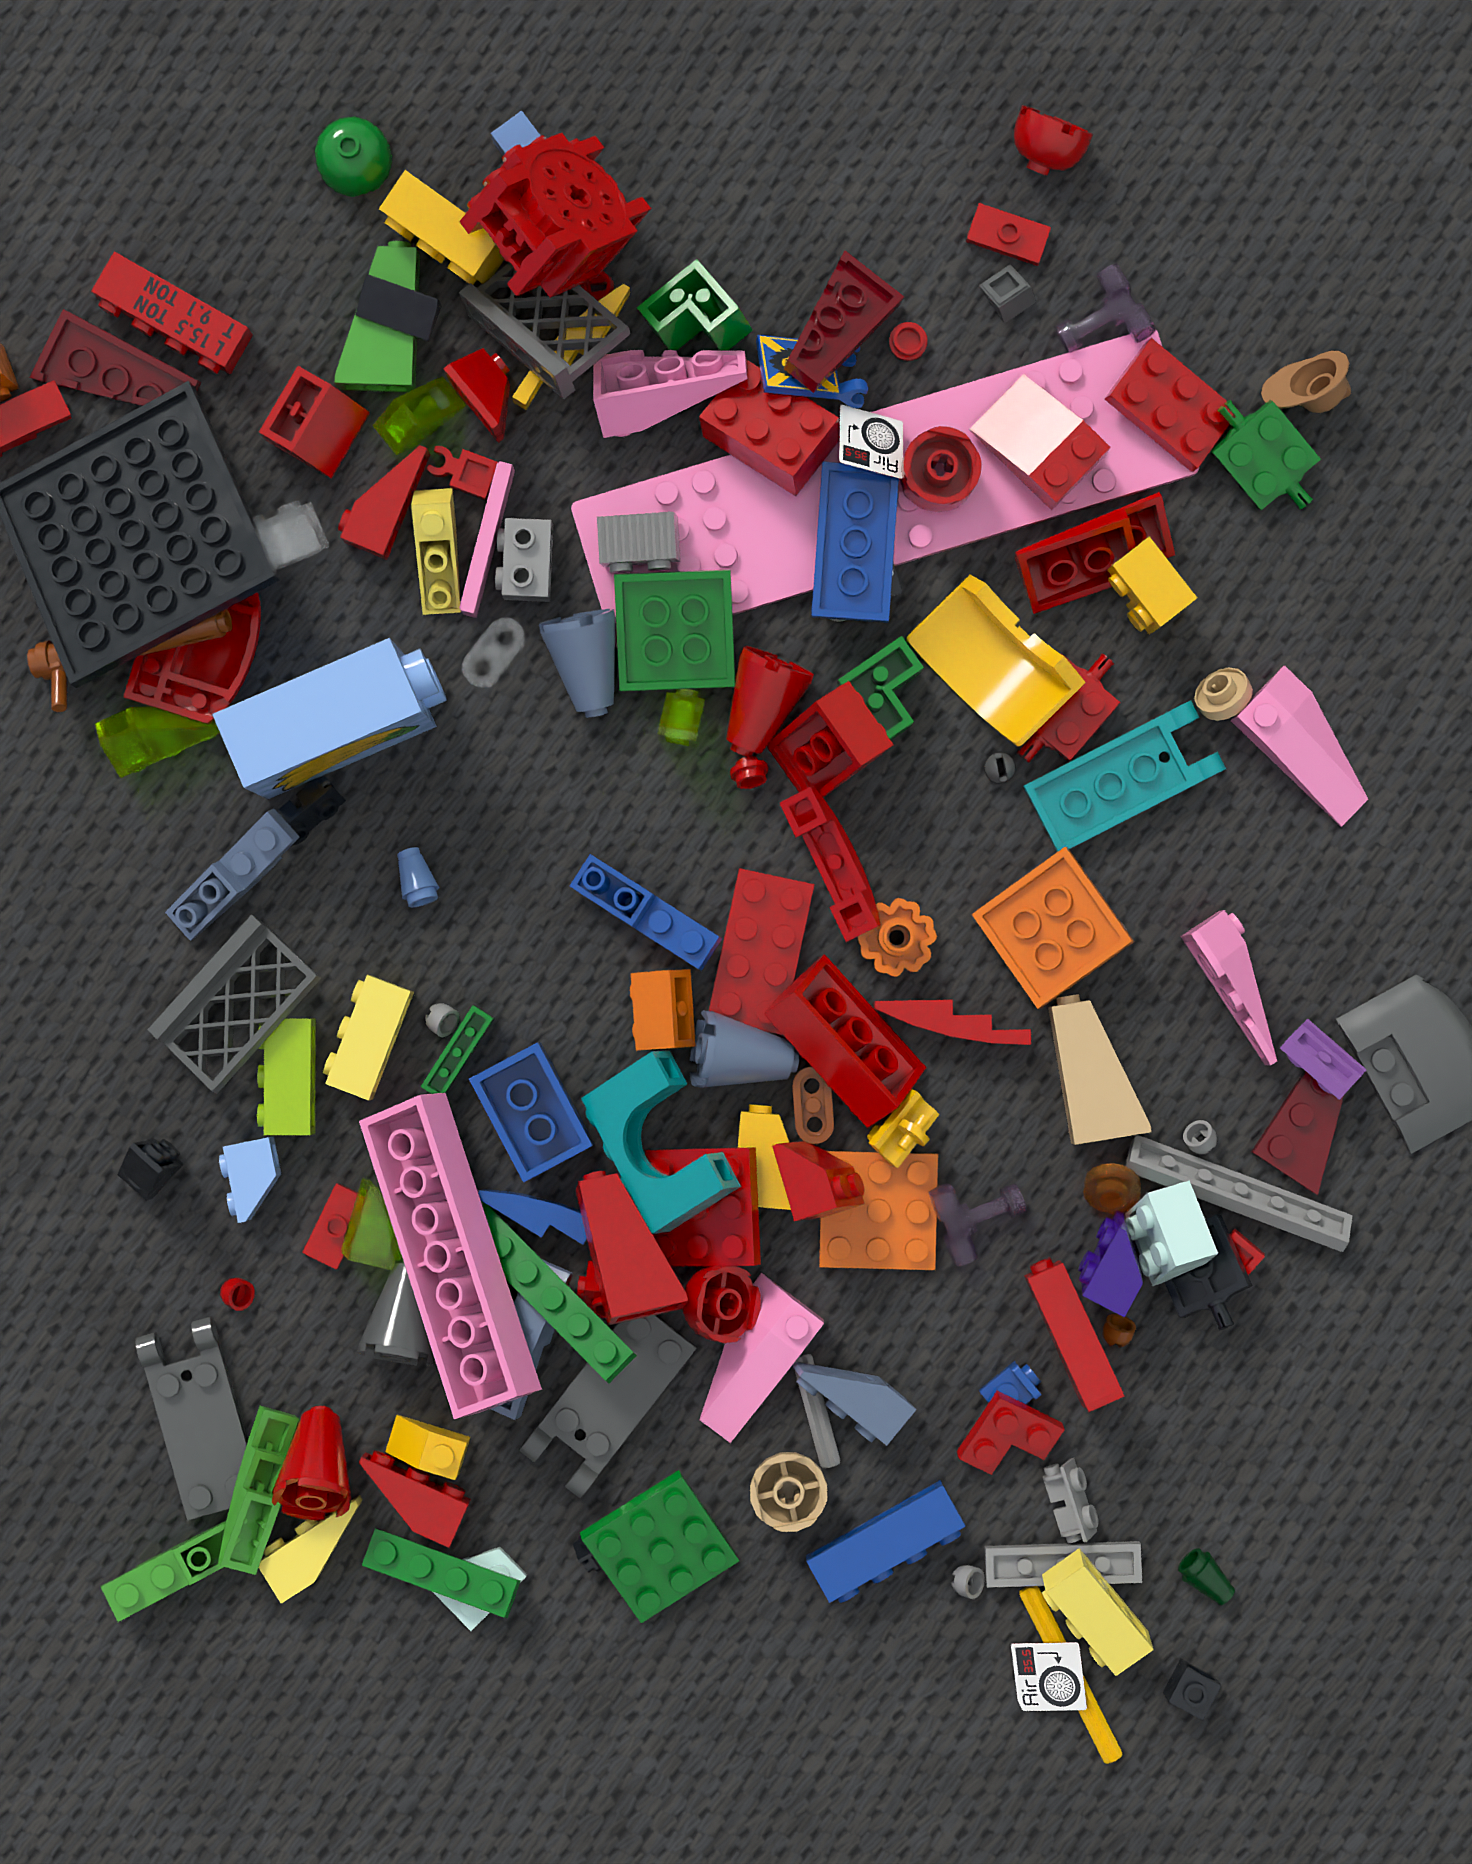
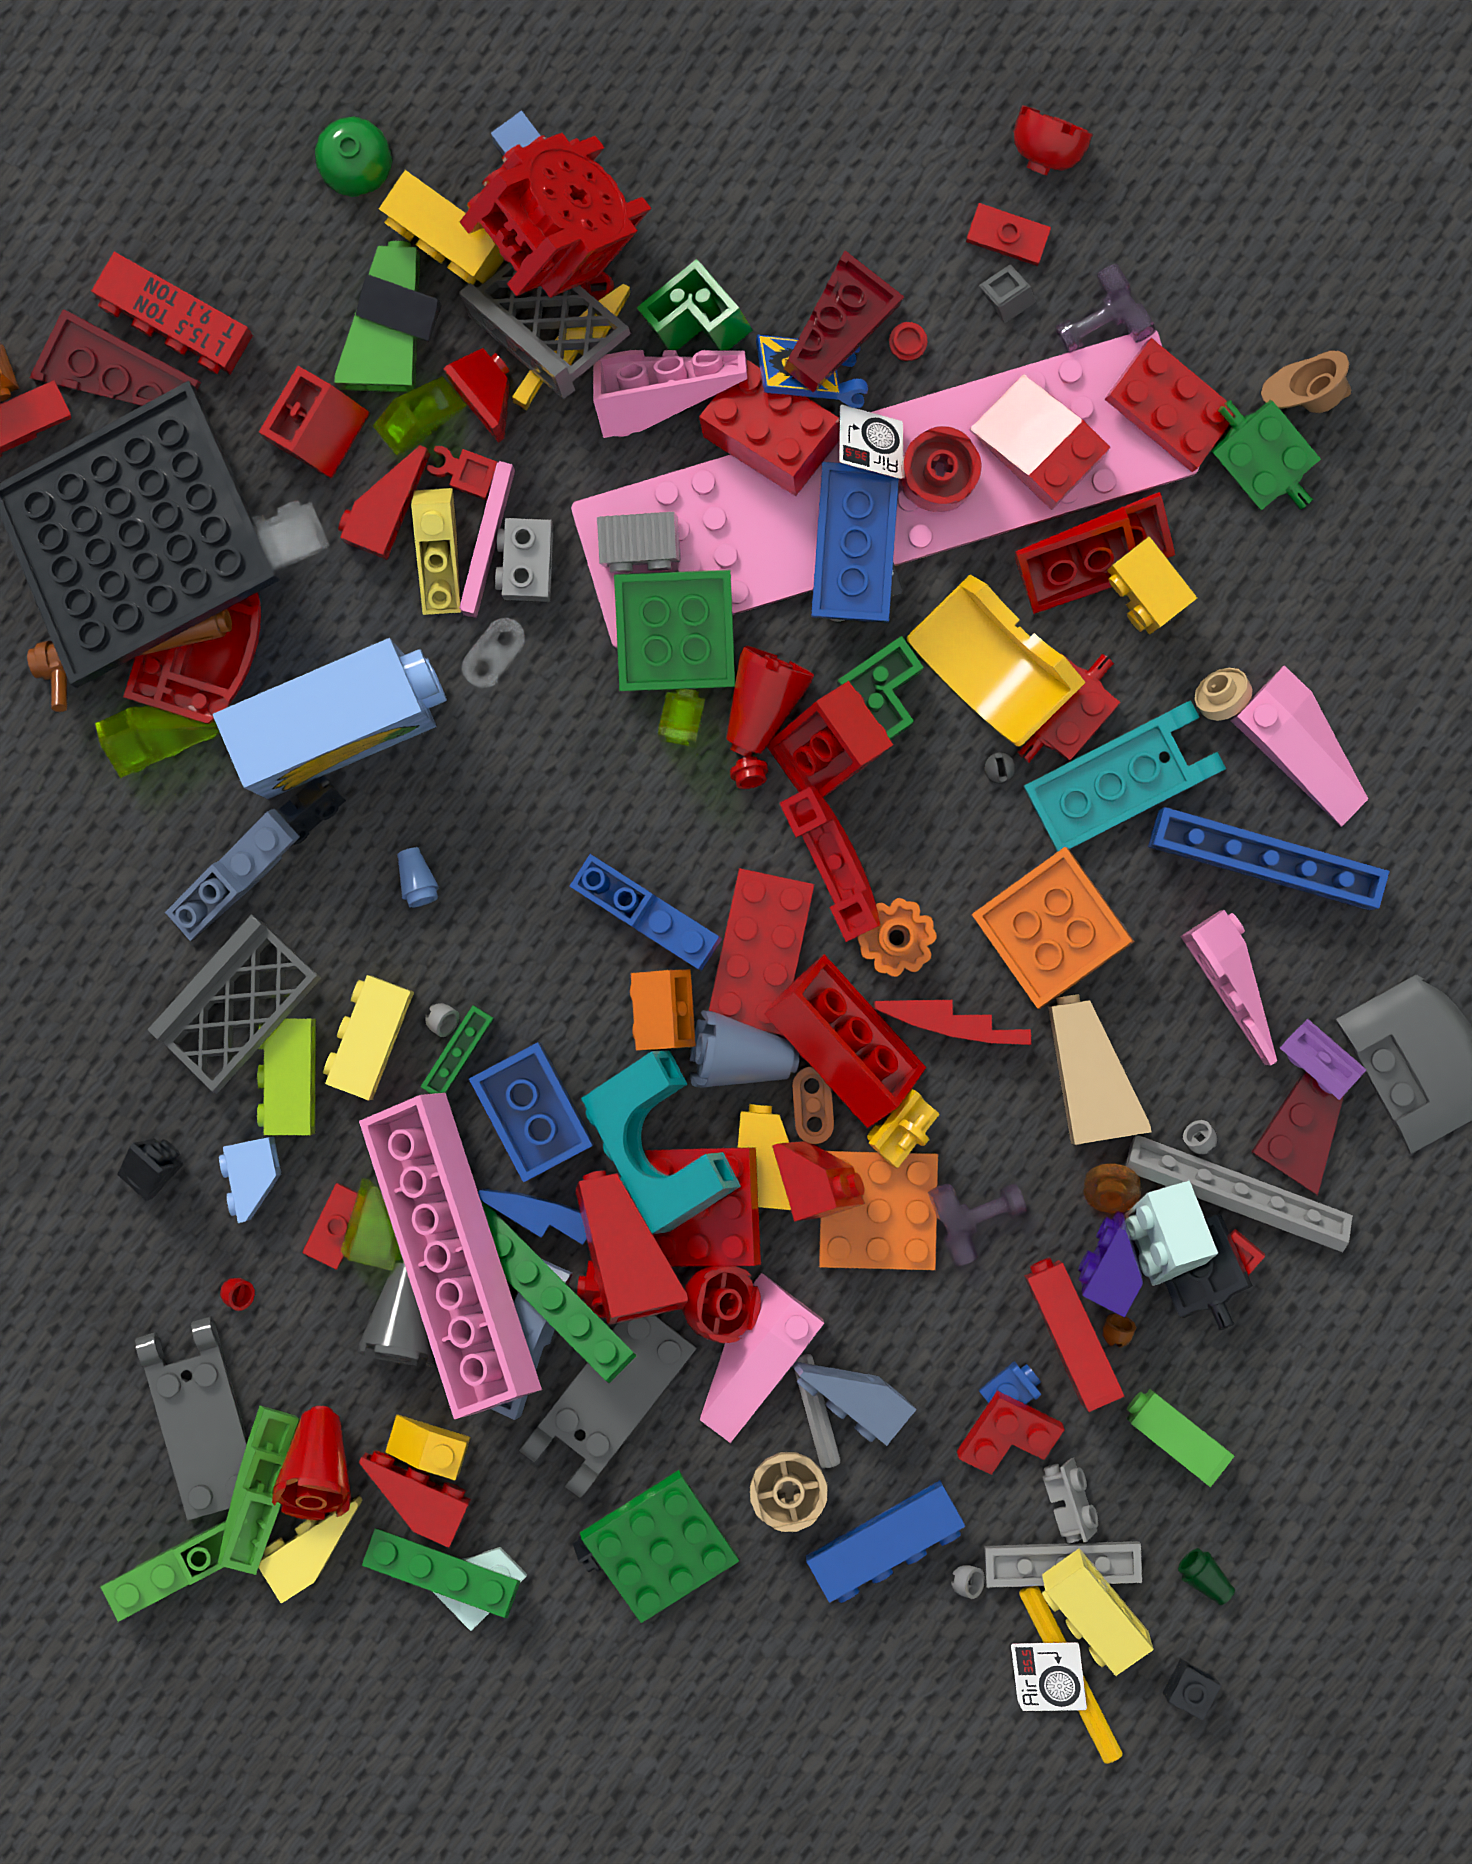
(584, 657): sand blue cone -> none
(1178, 1436): none -> bright green slope
(1268, 859): none -> blue brick

